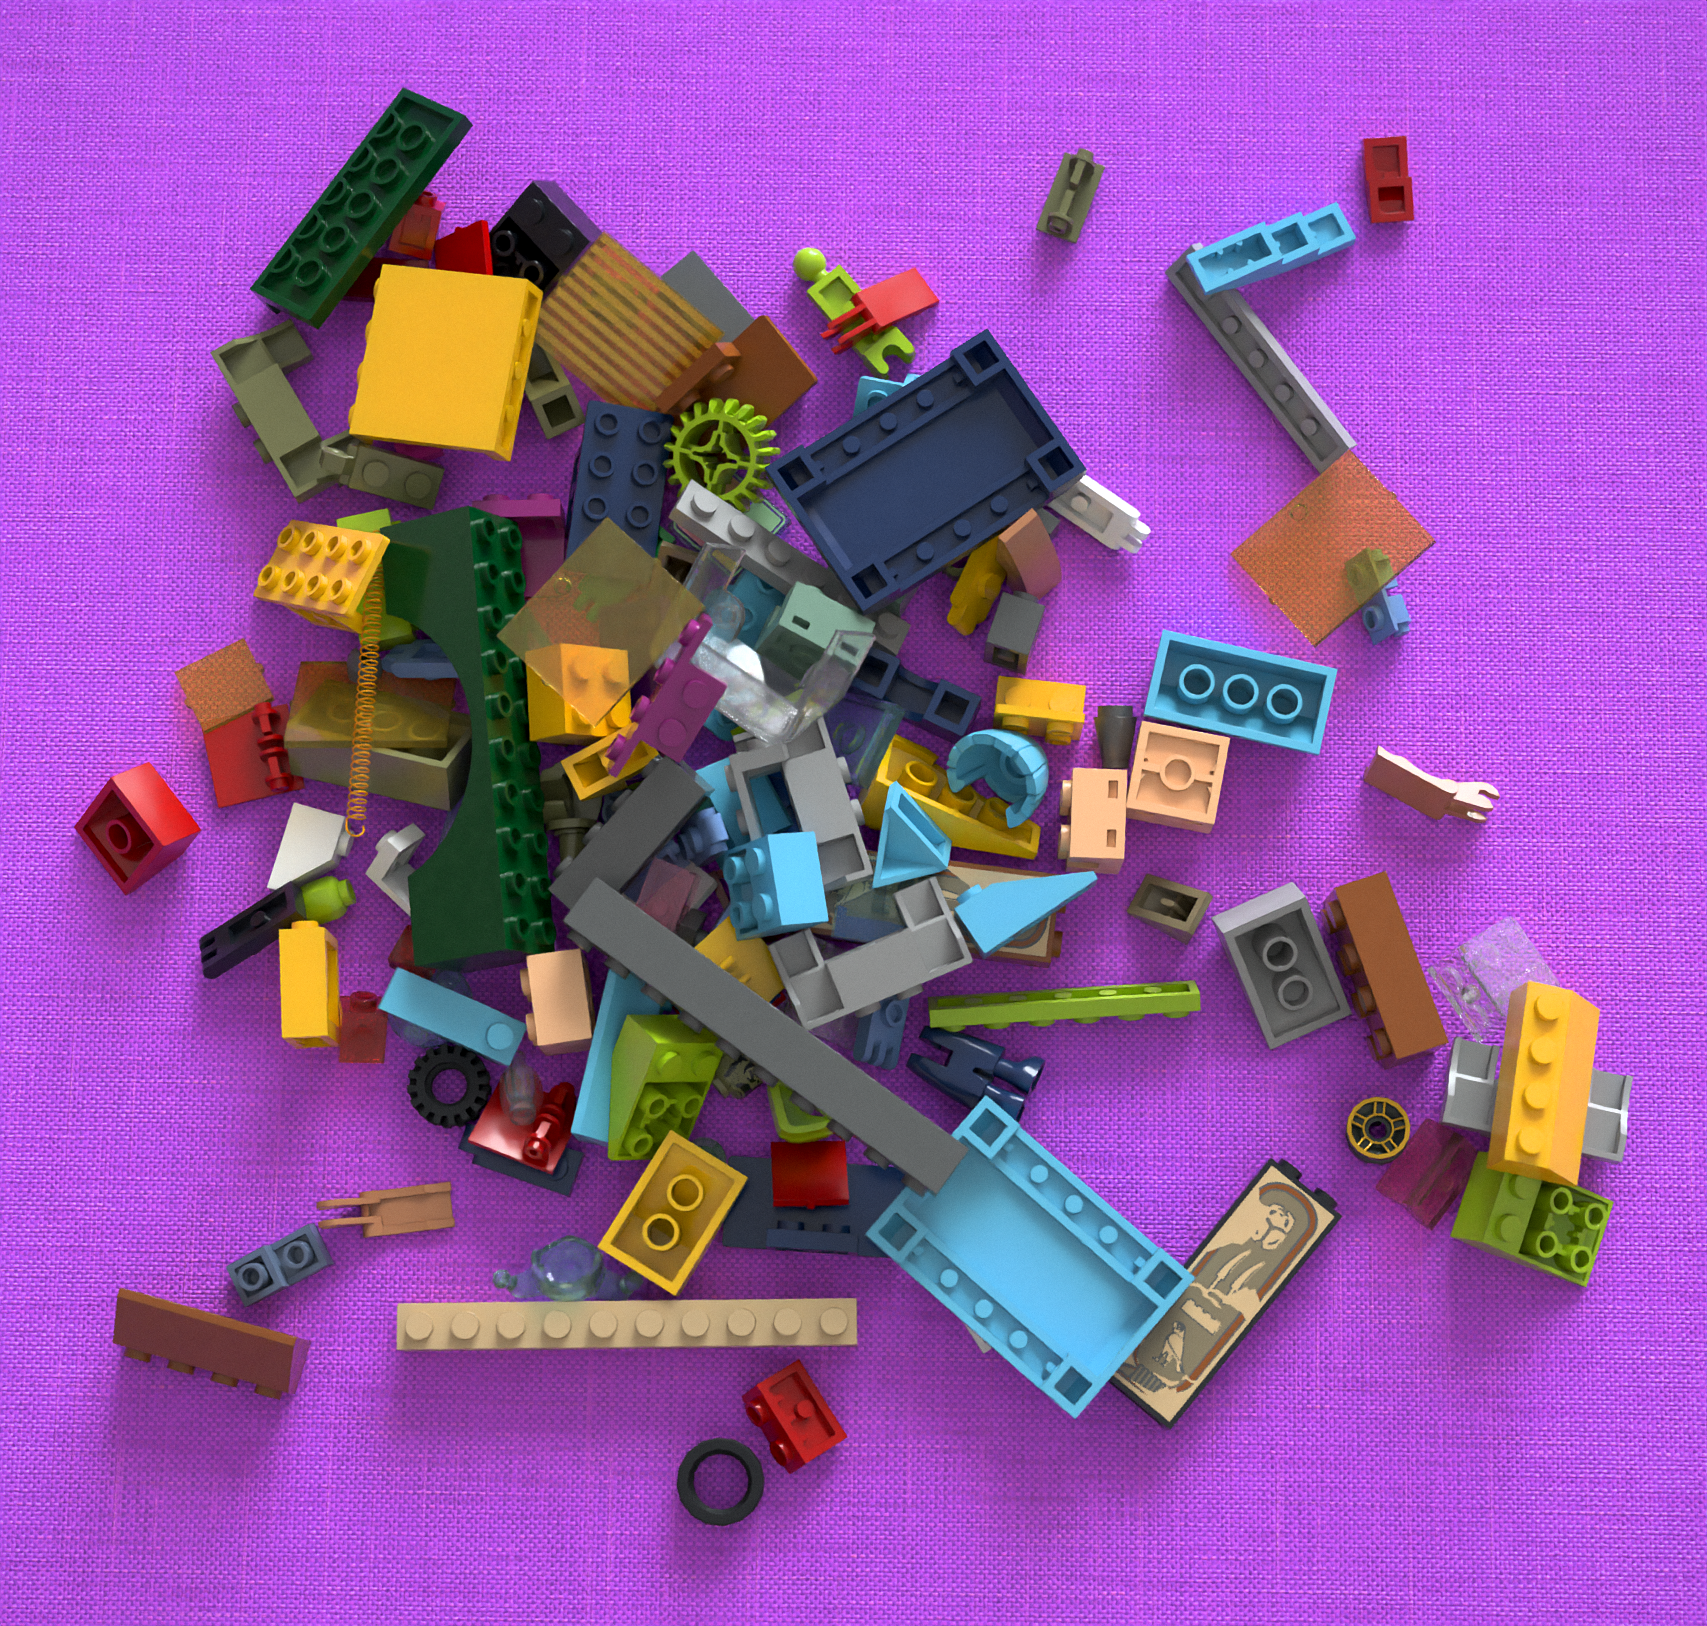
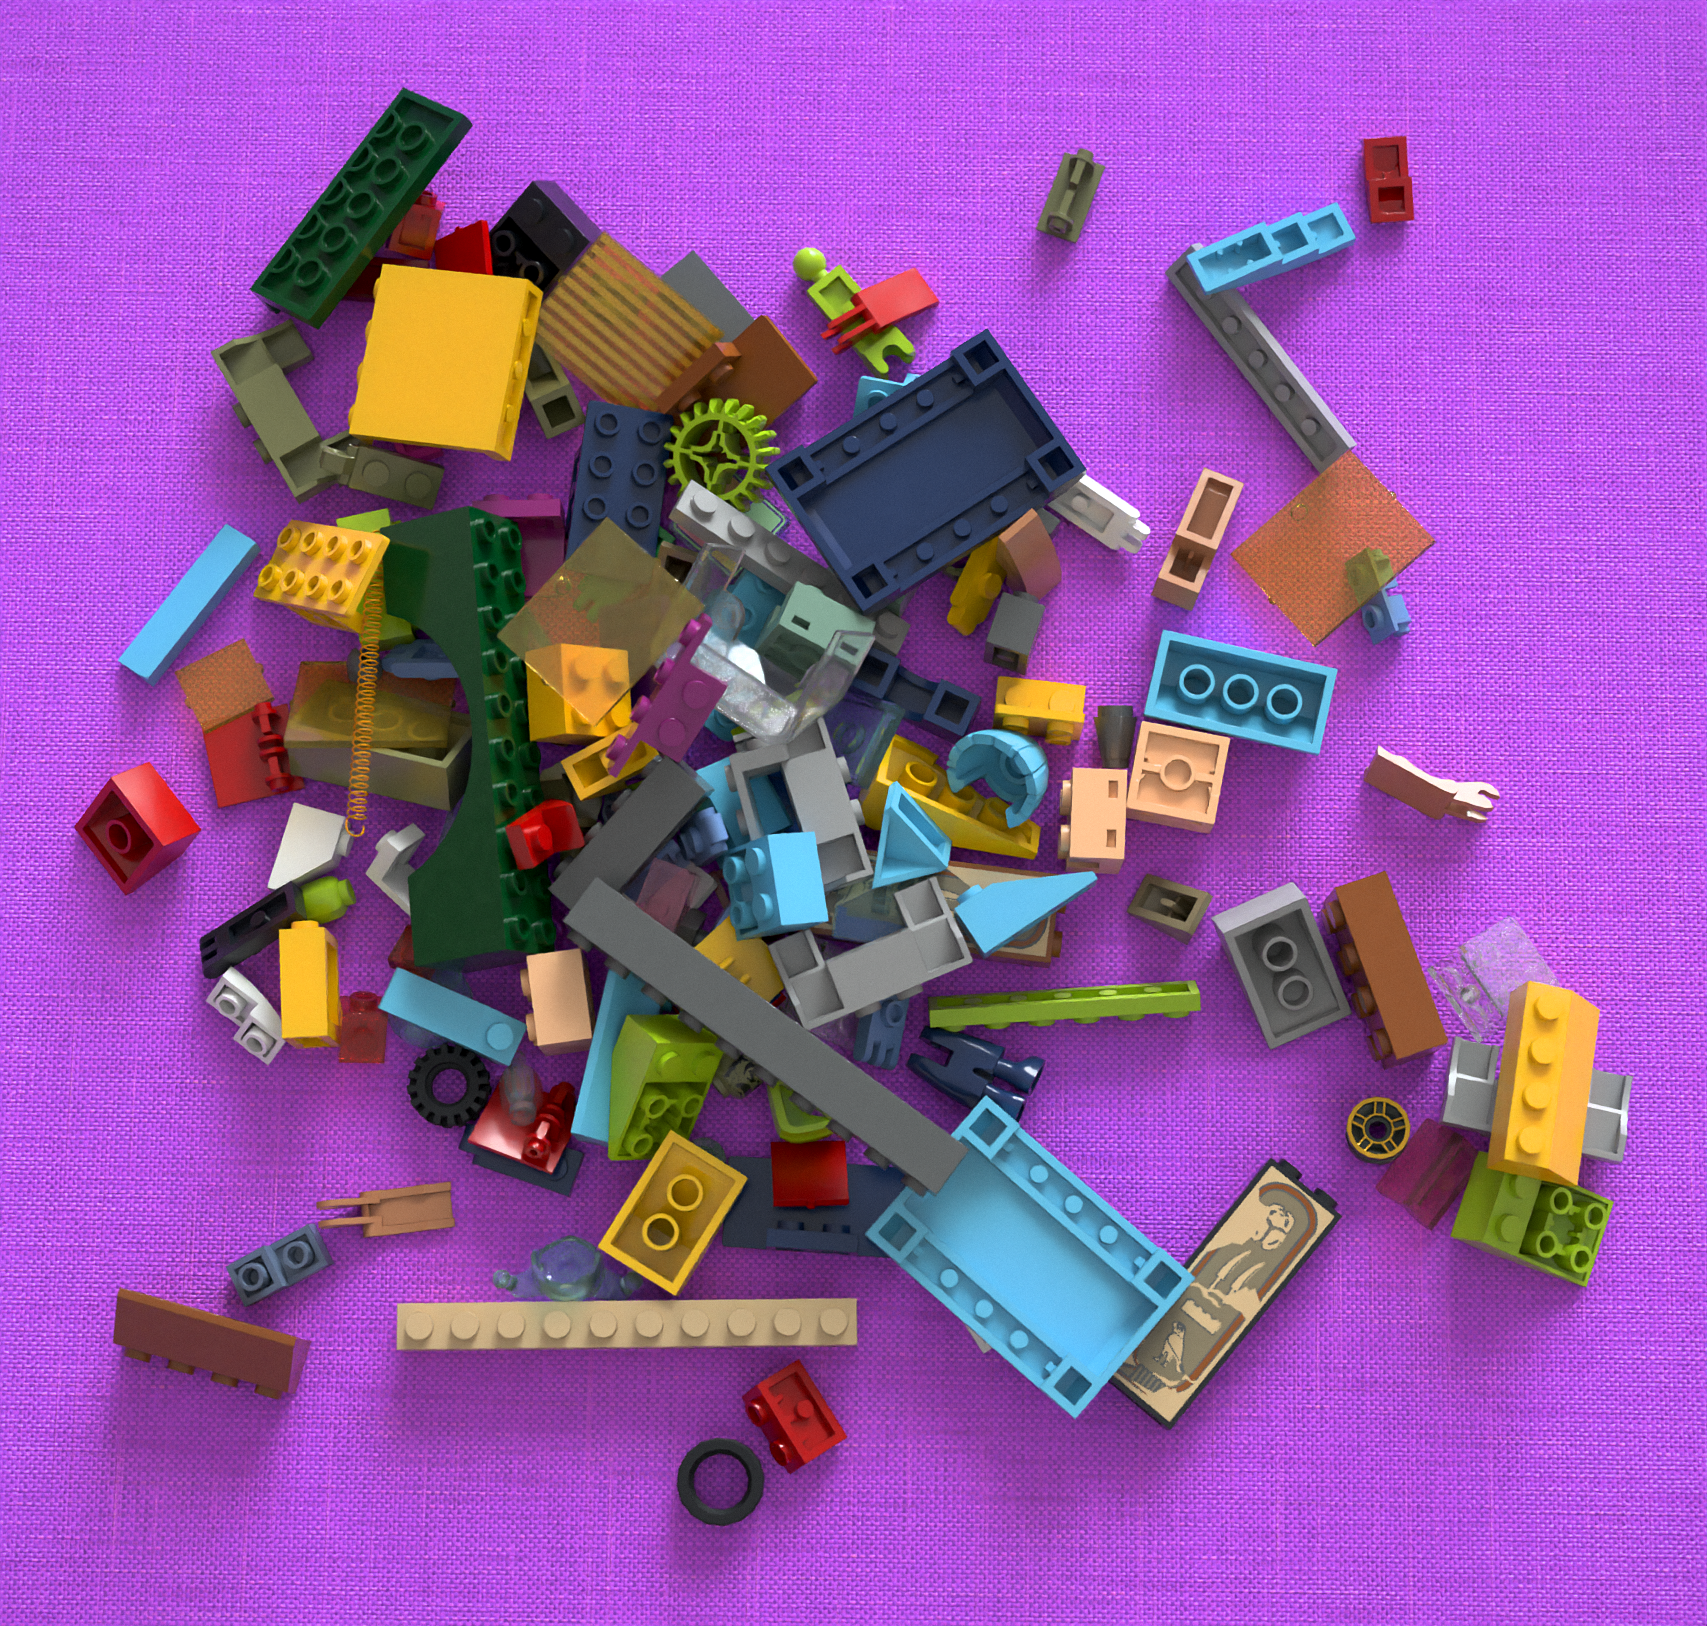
(189, 604): none -> medium azure slope
(258, 1021): none -> white slope
(544, 831): none -> red slope
(1197, 539): none -> nougat slope

